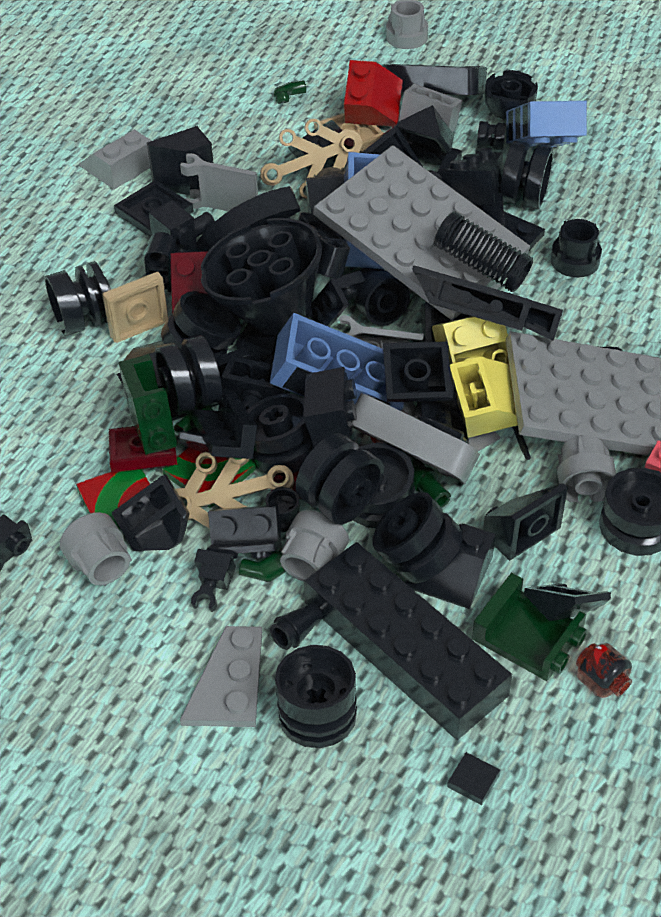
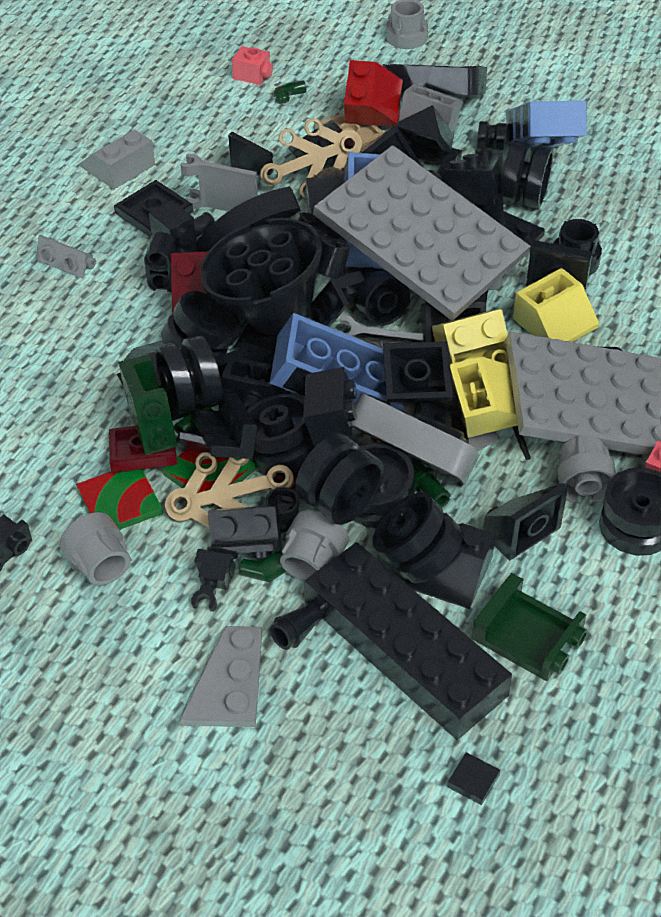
(64, 257): none -> light grey hinge
(78, 298): black wheel -> none
(135, 307): tan tile -> none
(153, 517): black slope -> none
(170, 151): black slope -> none
(247, 154): none -> black slope
(251, 65): none -> coral brick
(316, 696): black wheel -> none
(449, 231): black piece -> none
(489, 303): black wedge -> none
(509, 91): black cylinder -> none
(550, 257): none -> black plate
(555, 308): none -> light yellow slope
(561, 602): black slope -> none
(604, 670): clear red head -> none

